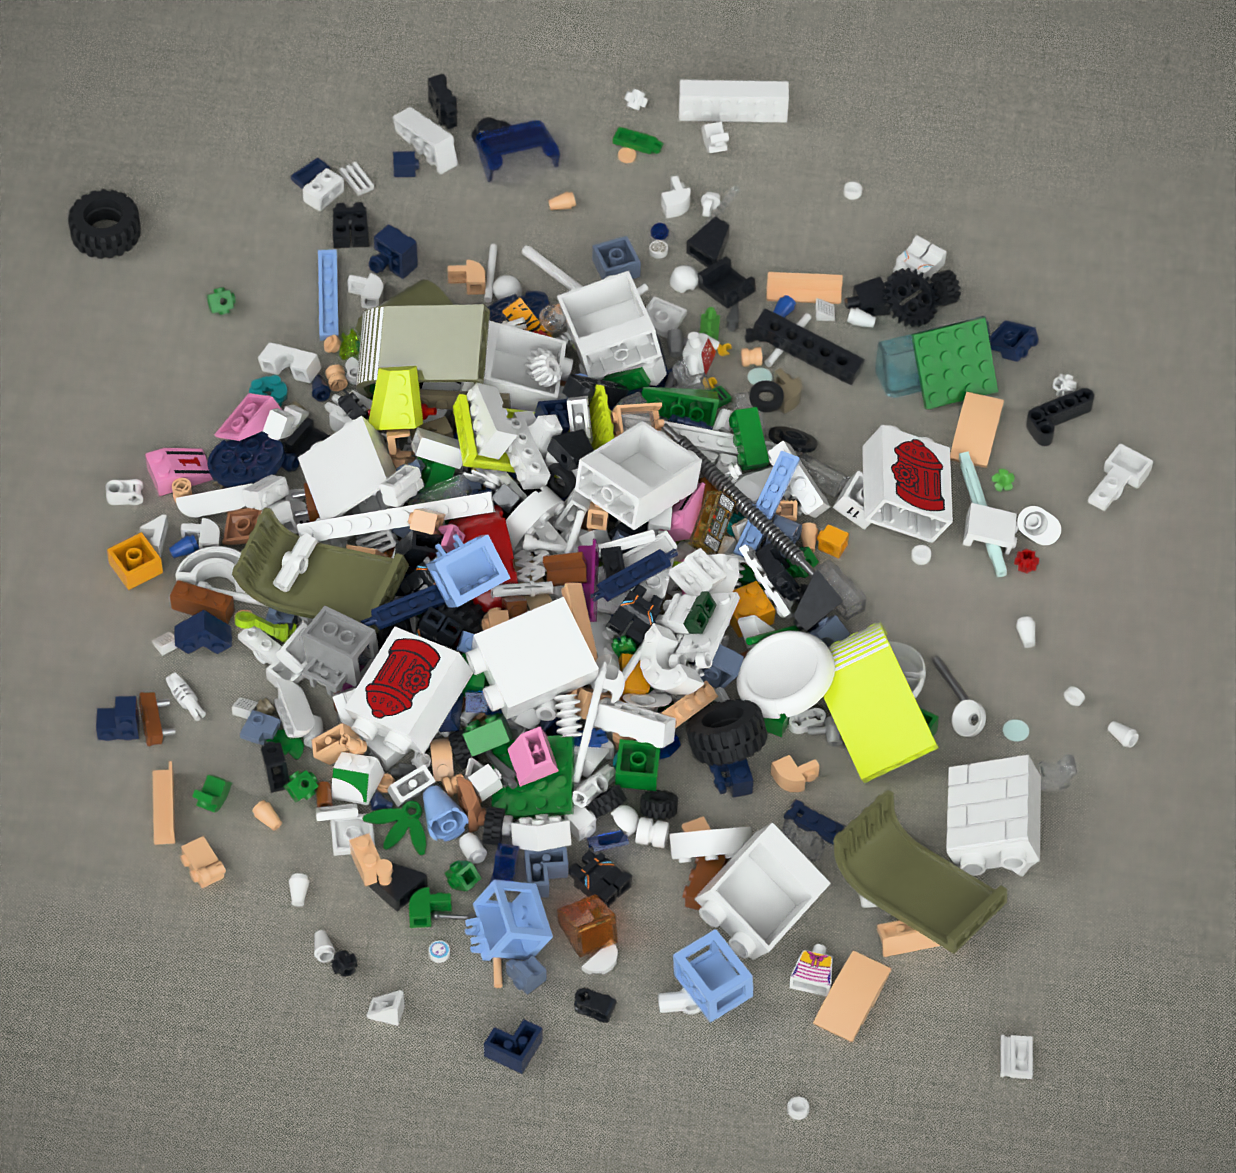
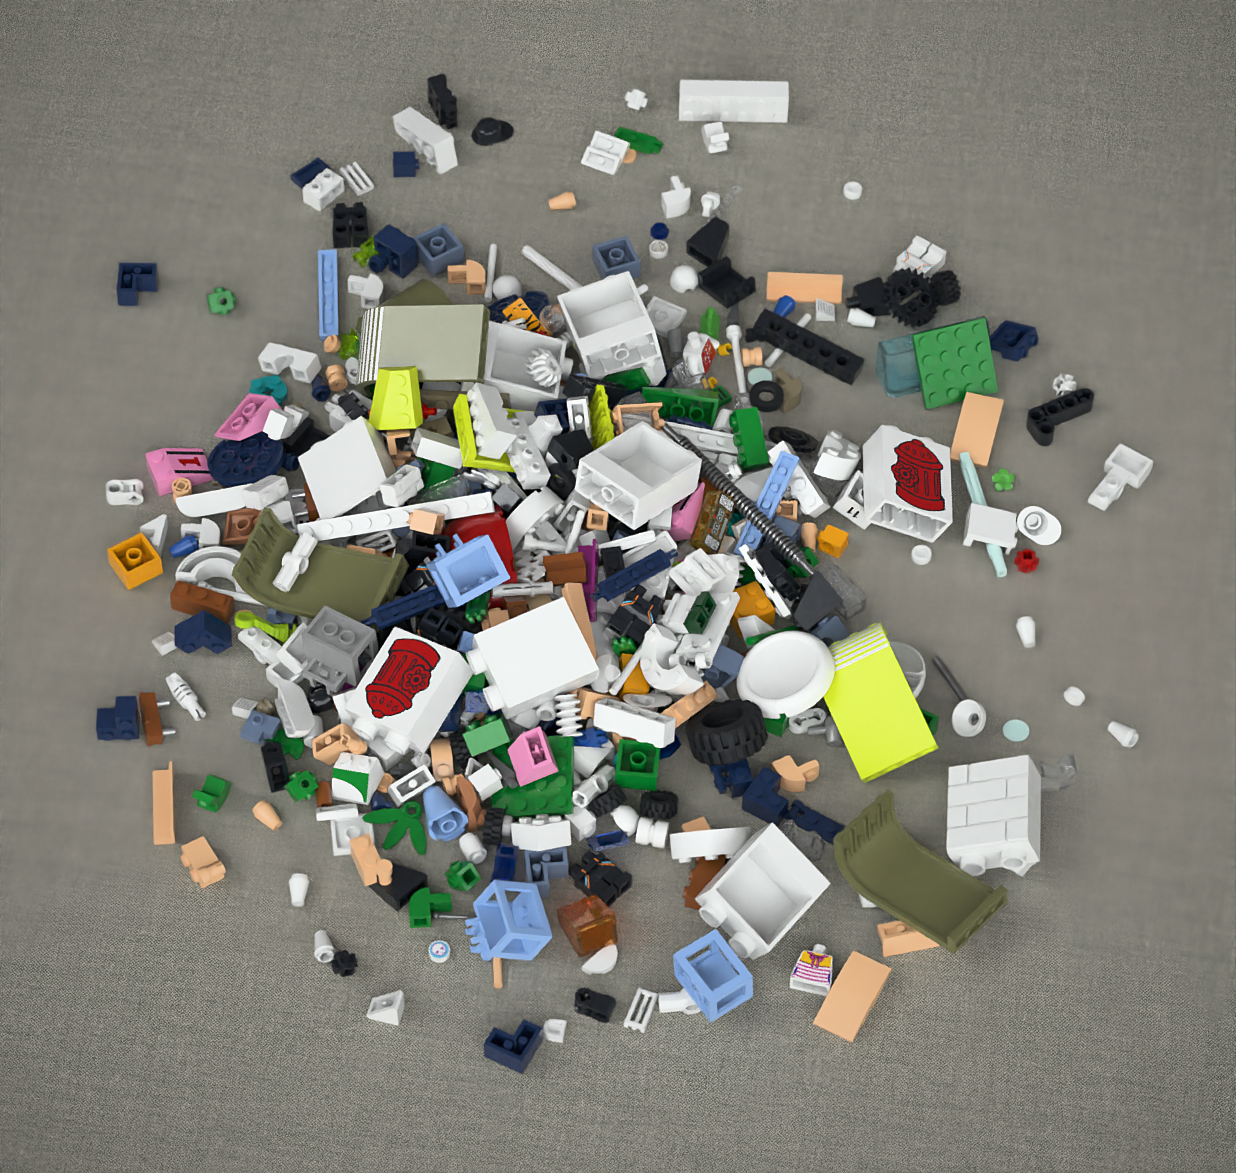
(104, 206): black tyre -> none
(135, 279): none -> dark blue brick
(319, 700): none -> black piece
(366, 252): none -> clear neon green plate
(438, 249): none -> sand blue brick
(448, 532): bright pink bracket -> none
(478, 607): none -> green hinge
(513, 139): clear blue windscreen -> none
(526, 974): sand blue brick -> none
(555, 1030): none -> white tile
(605, 153): none -> white slope
(616, 688): white piece -> none
(635, 1024): none -> white tile
(733, 334): none -> white piece
(762, 798): none -> dark blue brick
(798, 1108): white tile -> none
(837, 457): none -> white brick
(1016, 1056): white plate -> none

